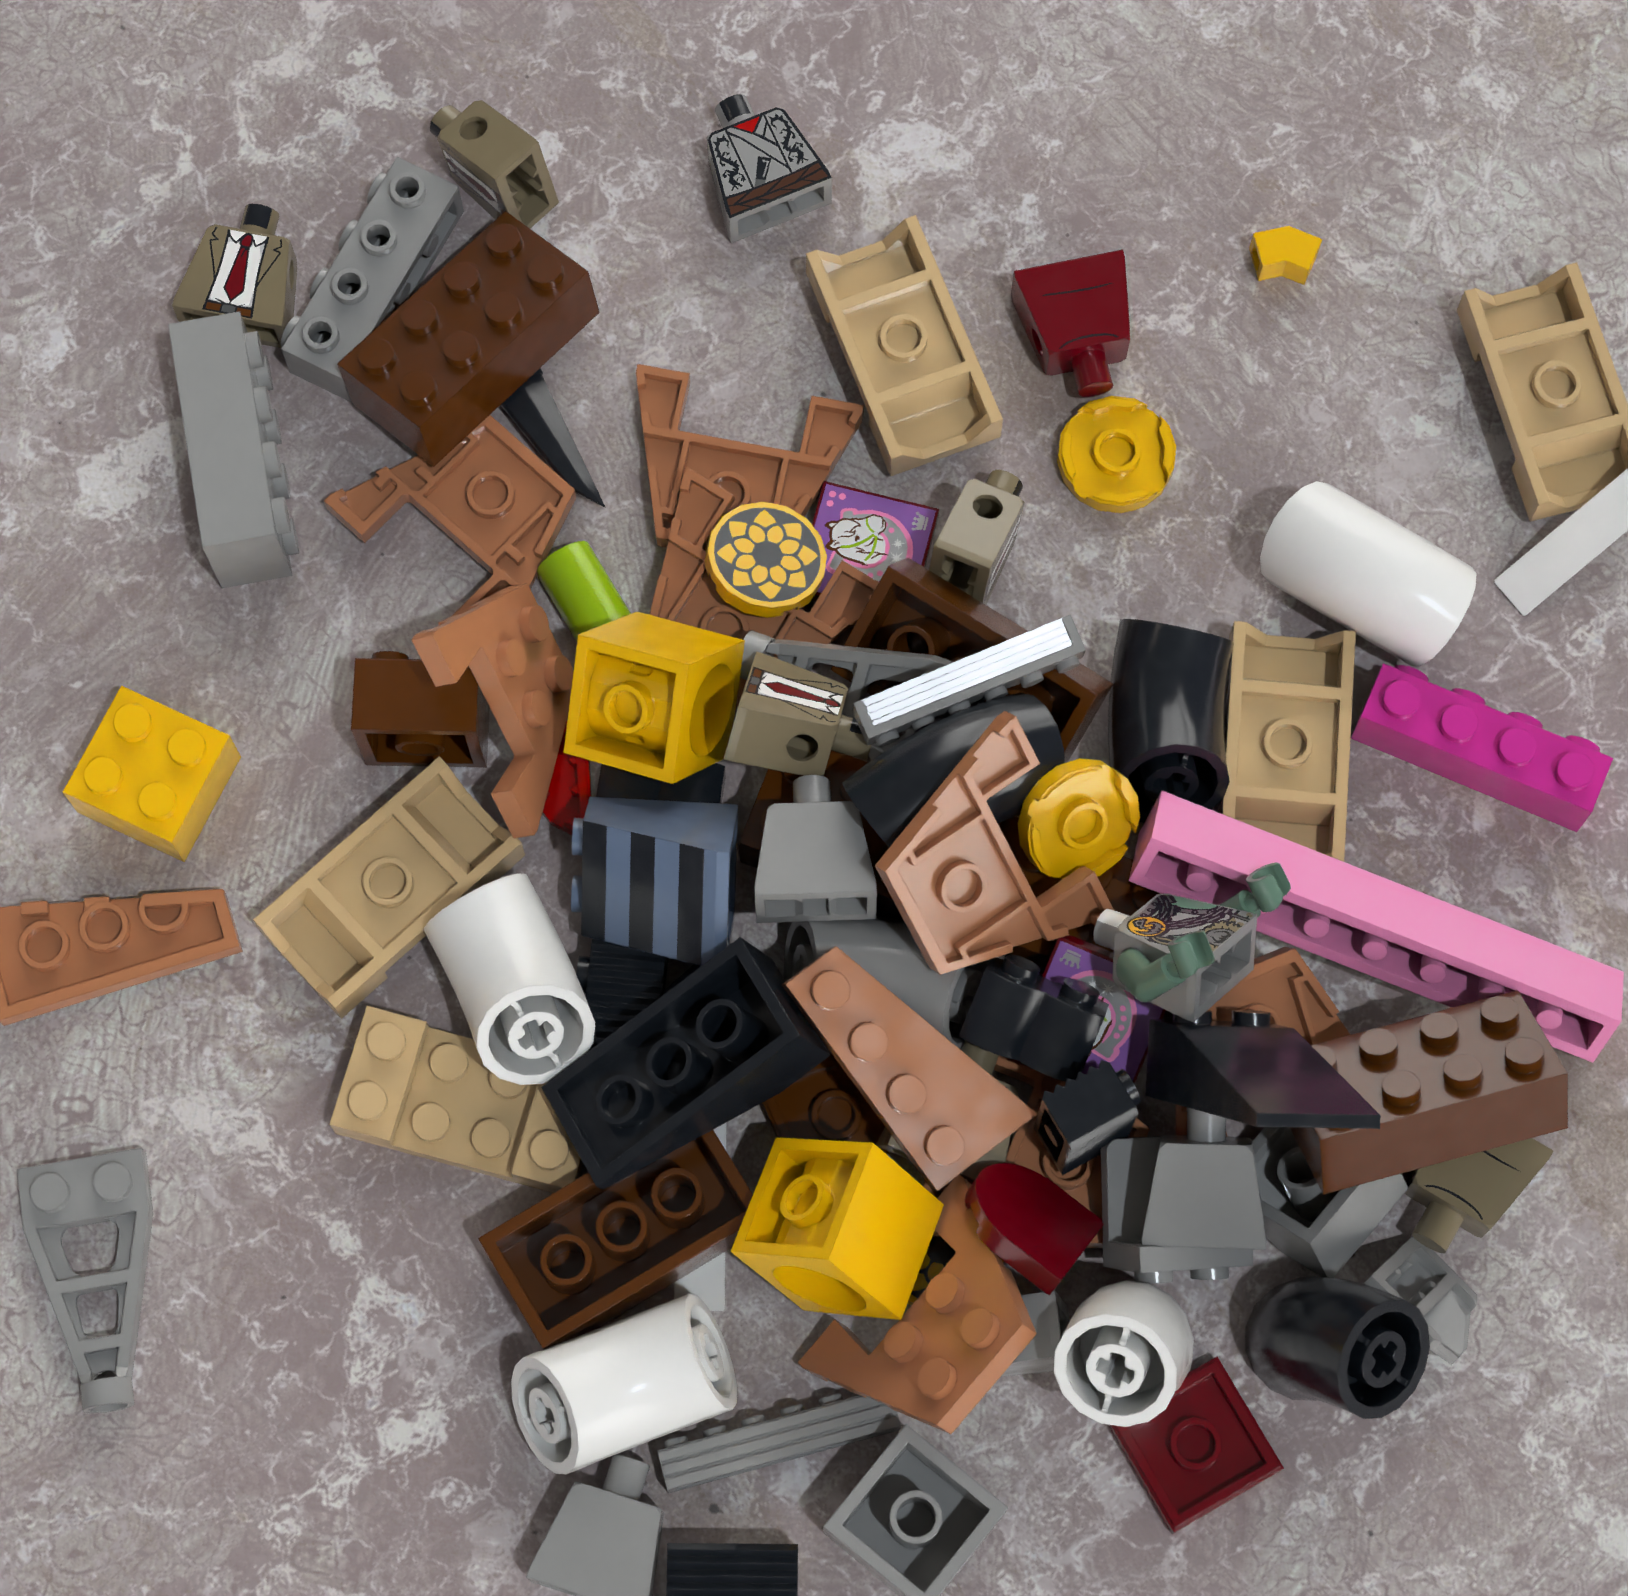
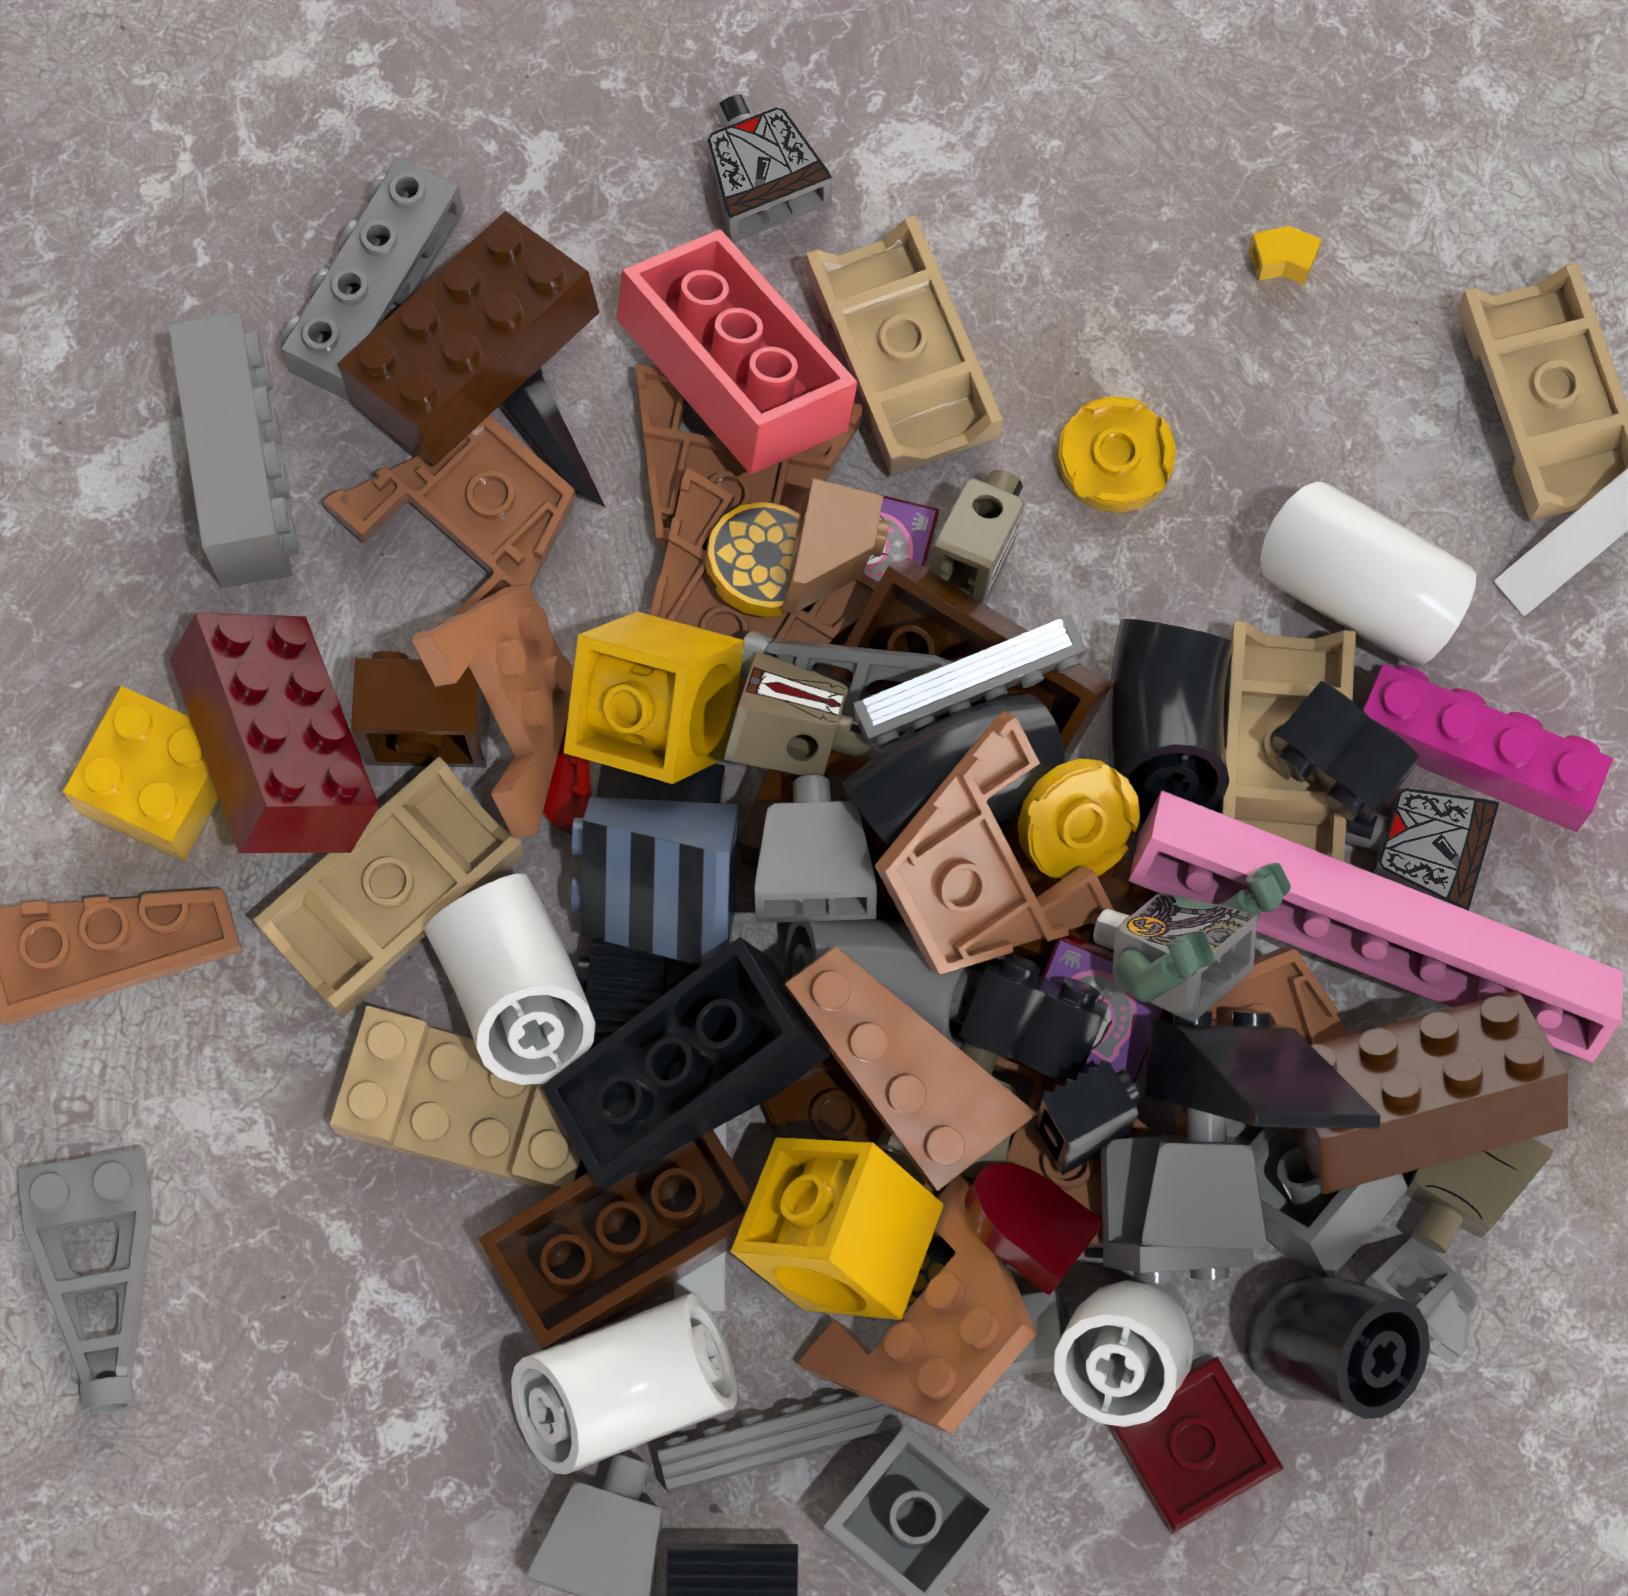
(244, 273): dark tan torso -> none
(273, 734): none -> dark red brick
(495, 162): dark tan torso -> none
(580, 588): lime brick -> none
(736, 351): none -> coral brick
(832, 542): none -> medium nougat slope
(1076, 317): dark red torso -> none
(1343, 753): none -> black brick
(1429, 842): none -> torso

